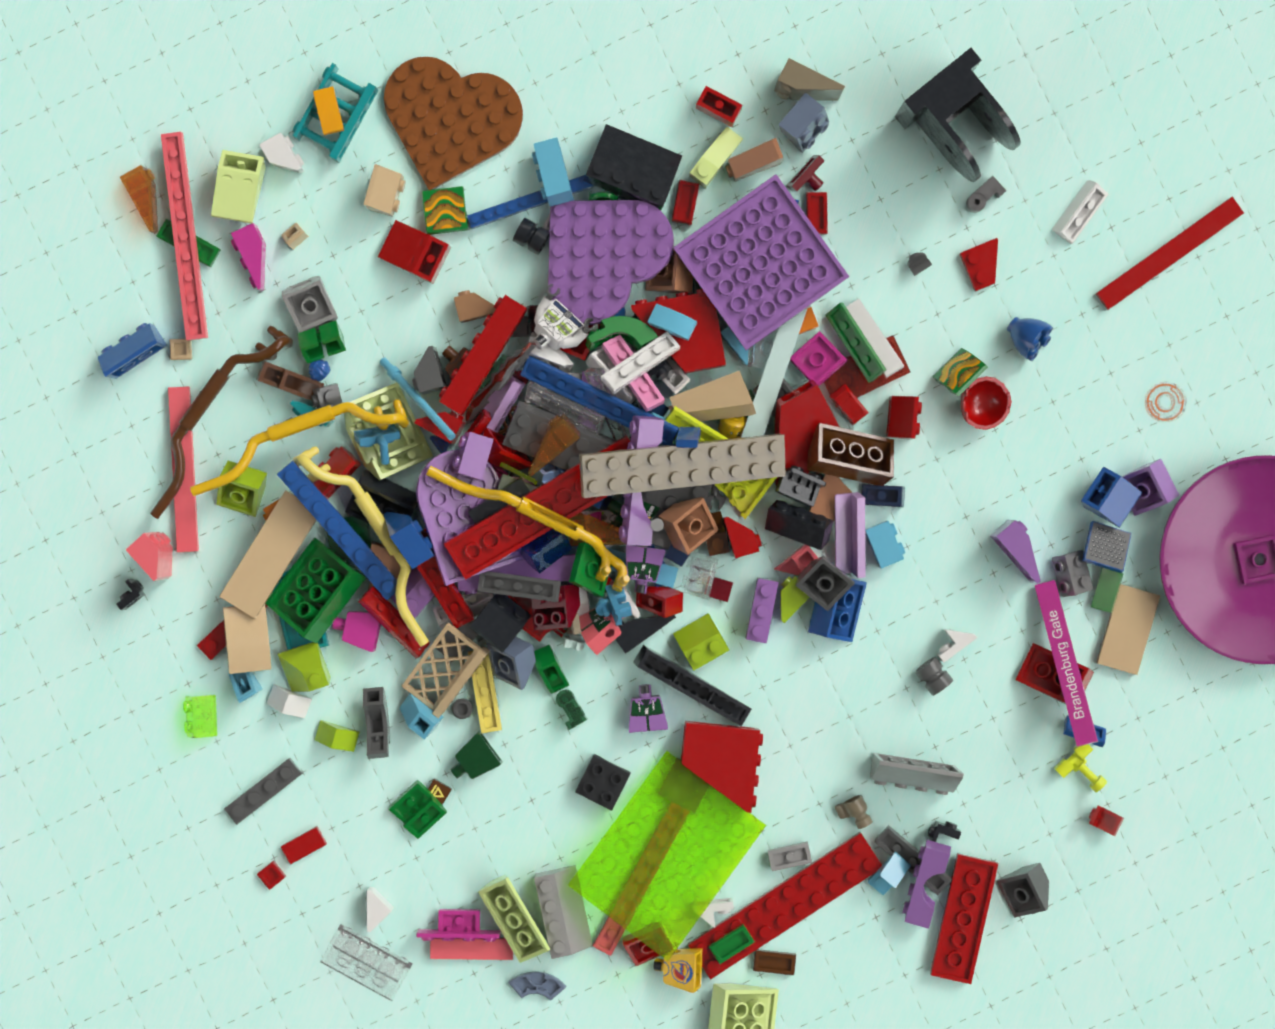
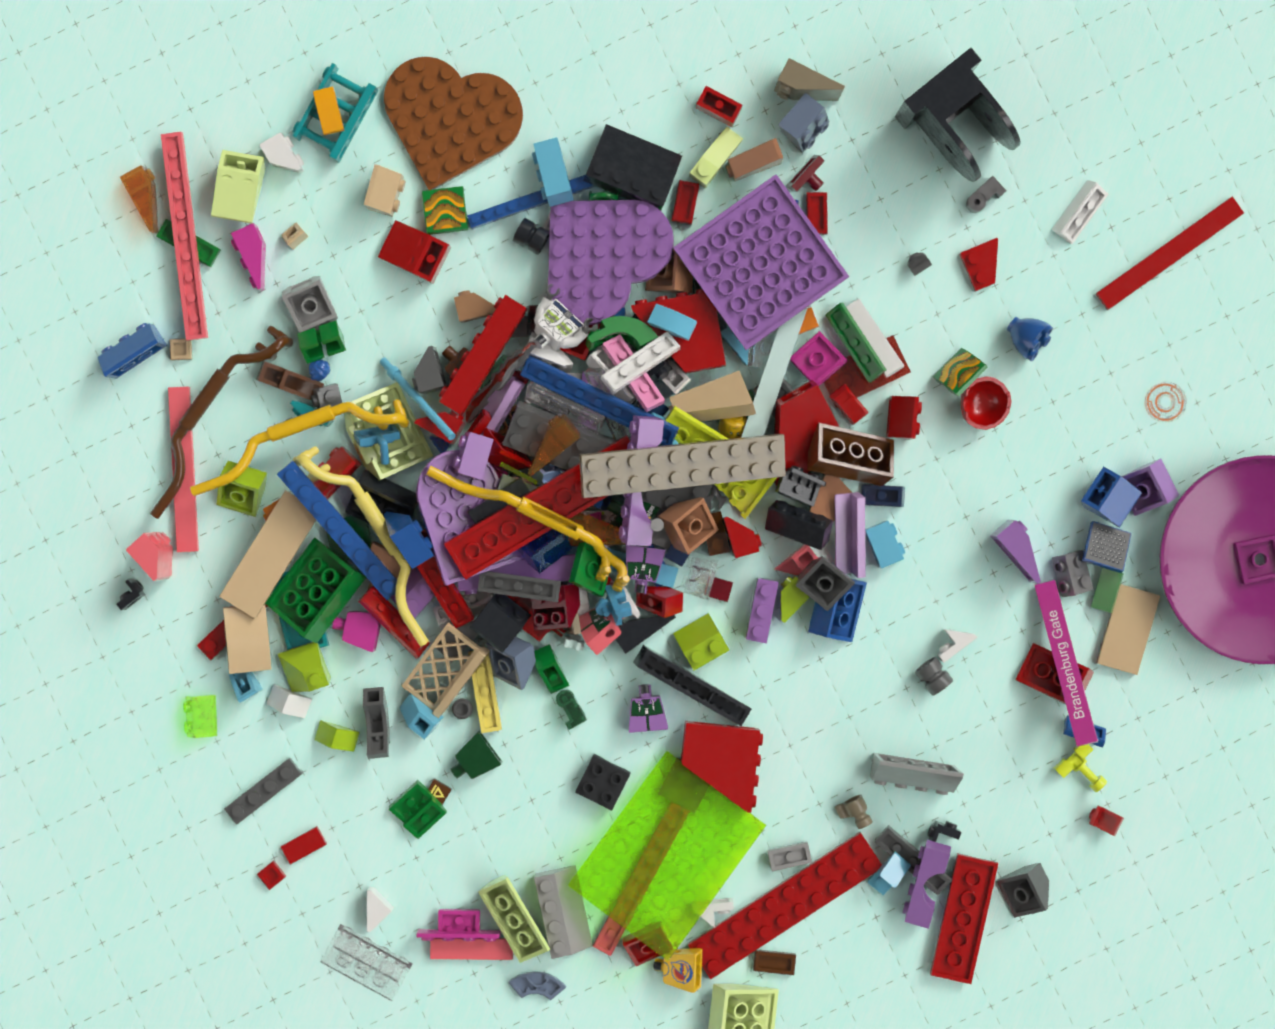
(688, 437): blue tile -> none
(731, 943): green tile -> none

